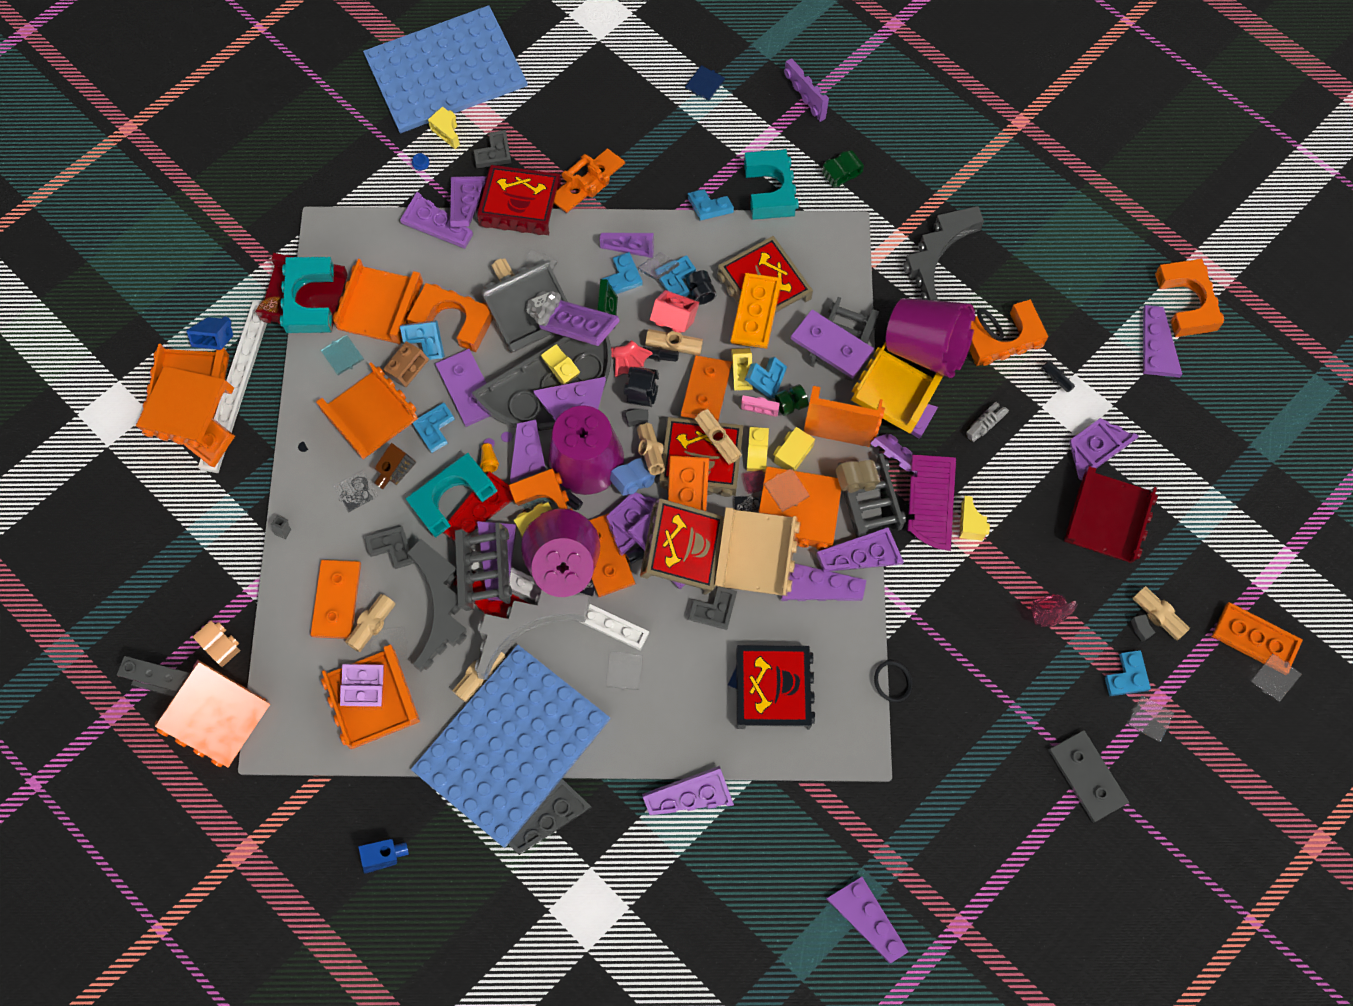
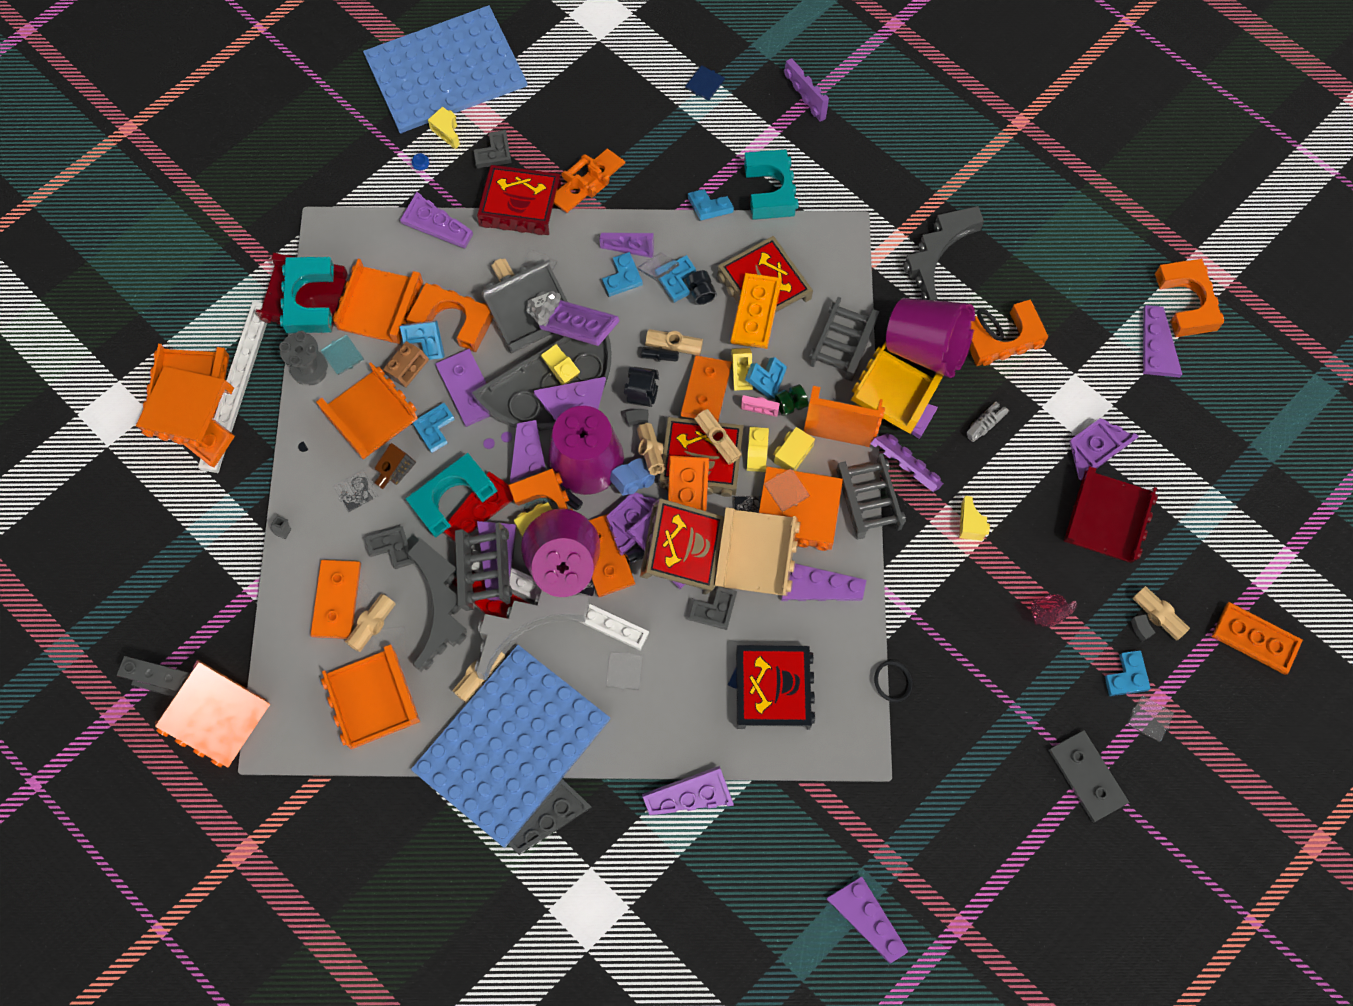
(211, 333): blue torso -> none
(216, 643): light nougat brick -> none
(270, 304): dark orange tile -> none
(303, 357): none -> dark grey piece
(362, 685): lavender slope -> none
(372, 858): blue torso -> none
(465, 198): medium lavender wing -> none
(488, 459): light orange cone -> none
(607, 298): dark green tile -> none
(629, 356): coral arm -> none
(674, 311): coral brick -> none
(754, 481): clear pink tile -> none
(832, 343): medium lavender plate -> none
(842, 169): dark green brick -> none
(857, 476): dark tan brick -> none
(867, 551): medium lavender wing -> none
(932, 500): magenta piece -> none
(1058, 376): black axle -> none
(1276, 677): clear piece -> none

